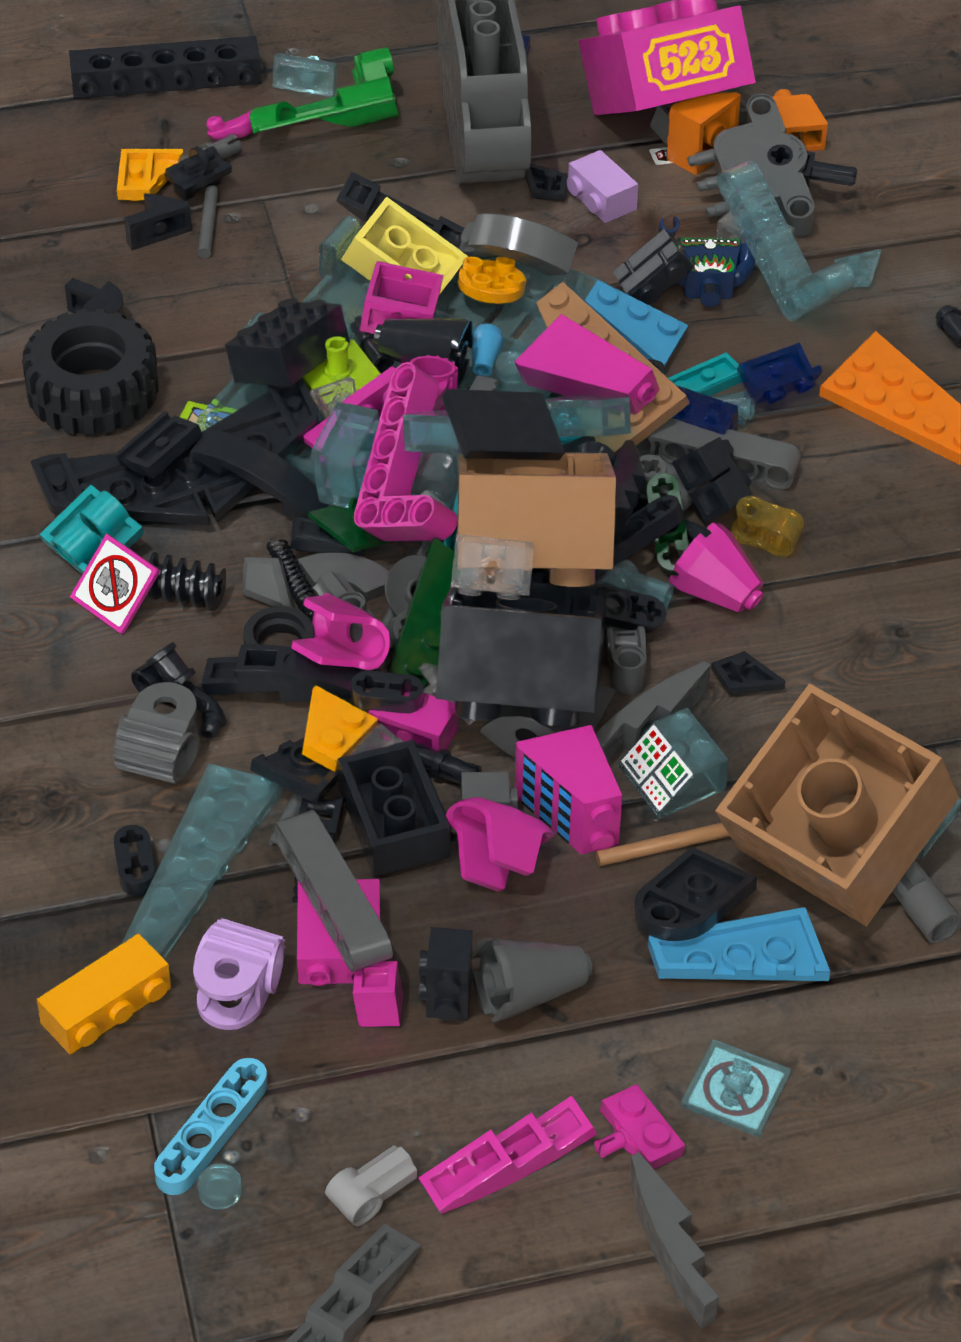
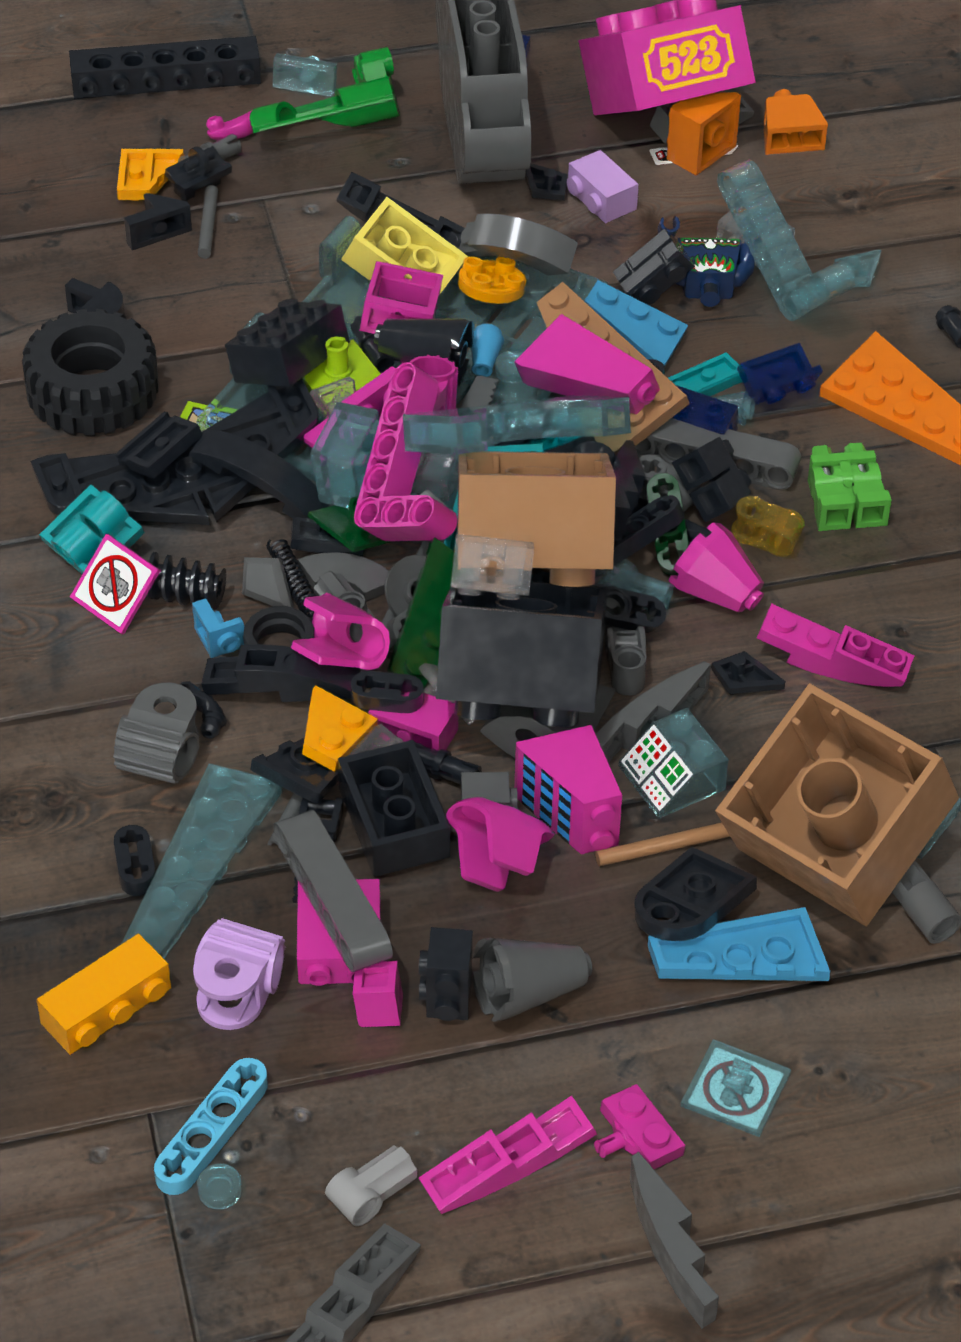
(160, 668): black piece -> none
(215, 634): none -> dark azure bracket
(503, 425): black tile -> none
(780, 158): dark grey piece -> none
(842, 656): none -> dark pink slope
(847, 487): none -> bright green hips

